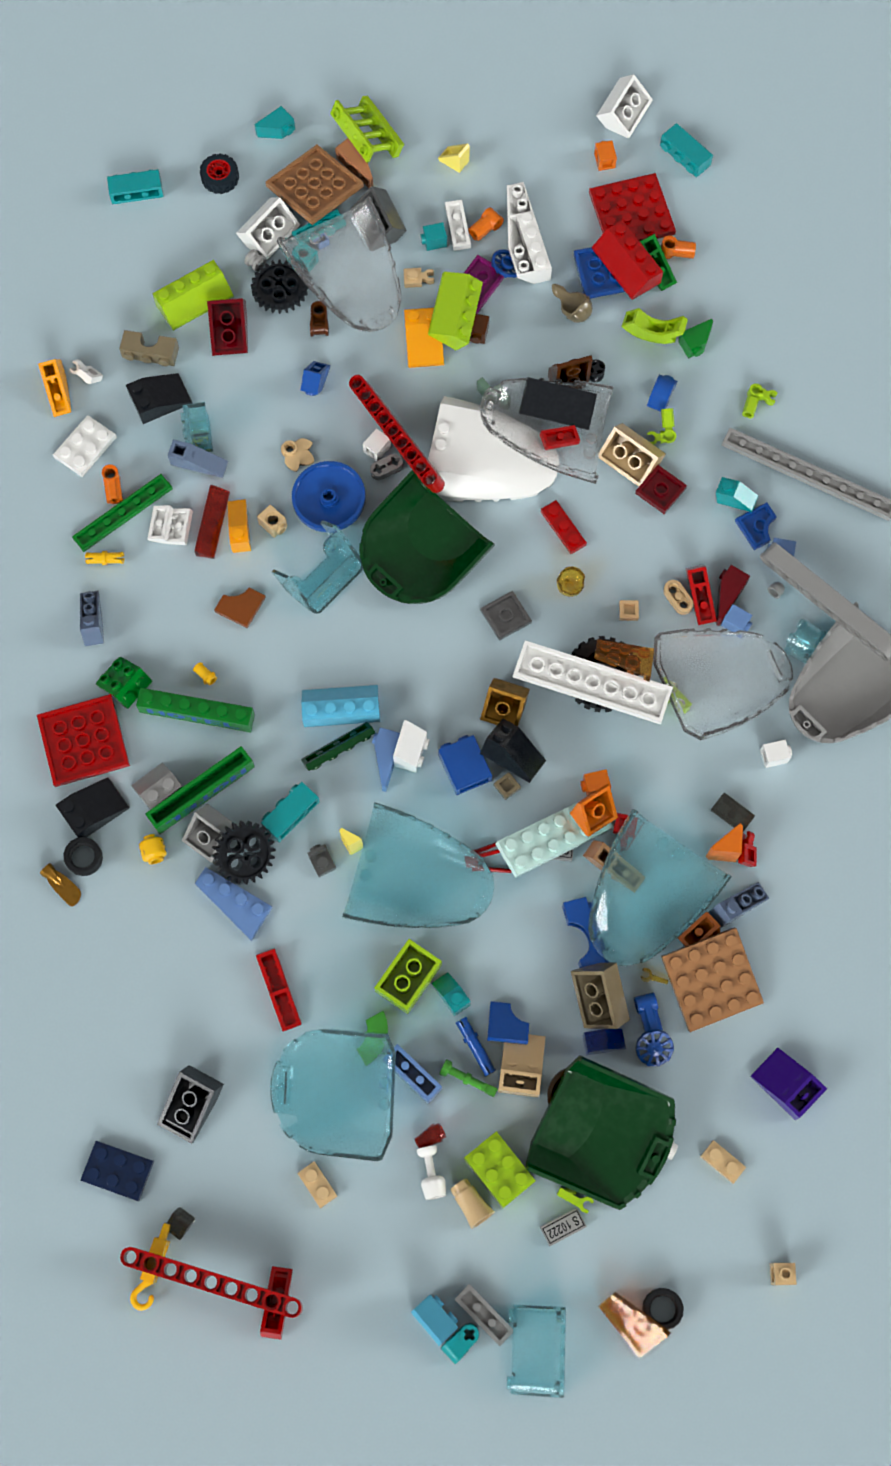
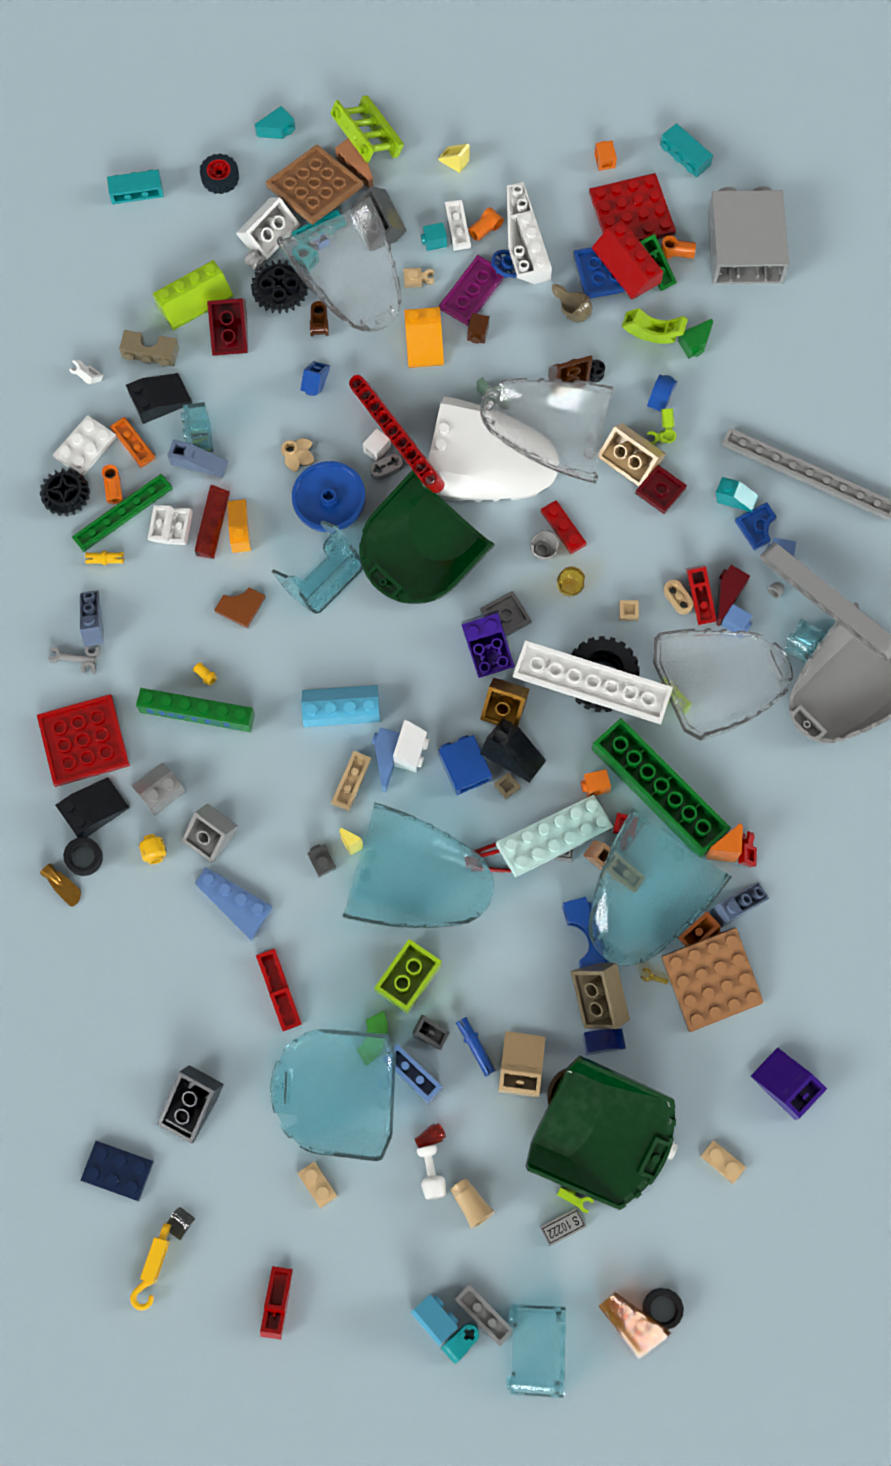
(56, 386): light orange slope -> none
(56, 487): none -> black gear
(88, 661): none -> light grey bar
(124, 681): green bracket -> none
(132, 442): none -> orange tile
(200, 790): green brick -> none
(201, 1280): red beam -> none
(244, 870): black gear -> none
(271, 514): tan brick -> none
(289, 811): teal brick -> none
(343, 743): dark green plate -> none
(351, 781): none -> tan plate
(430, 1032): none -> dark grey slope
(451, 994): teal slope -> none
(455, 309): lime slope -> none
(467, 1078): bright green piece -> none
(488, 644): none -> dark purple slope
(499, 1169): lime brick -> none
(505, 1026): blue tile -> none
(544, 545): none -> light grey hair
(557, 403): black tile -> none
(559, 437): red plate -> none
(595, 811): orange slope -> none
(625, 106): white slope -> none
(631, 657): clear orange wing -> none
(647, 1007): blue piece -> none
(654, 1047): blue wheel -> none
(660, 788): none -> green brick
(732, 812): clear smoke slope -> none
(748, 236): none -> light grey brick
(755, 394): lime bar -> none
(776, 753): white brick -> none
(783, 1274): tan brick -> none

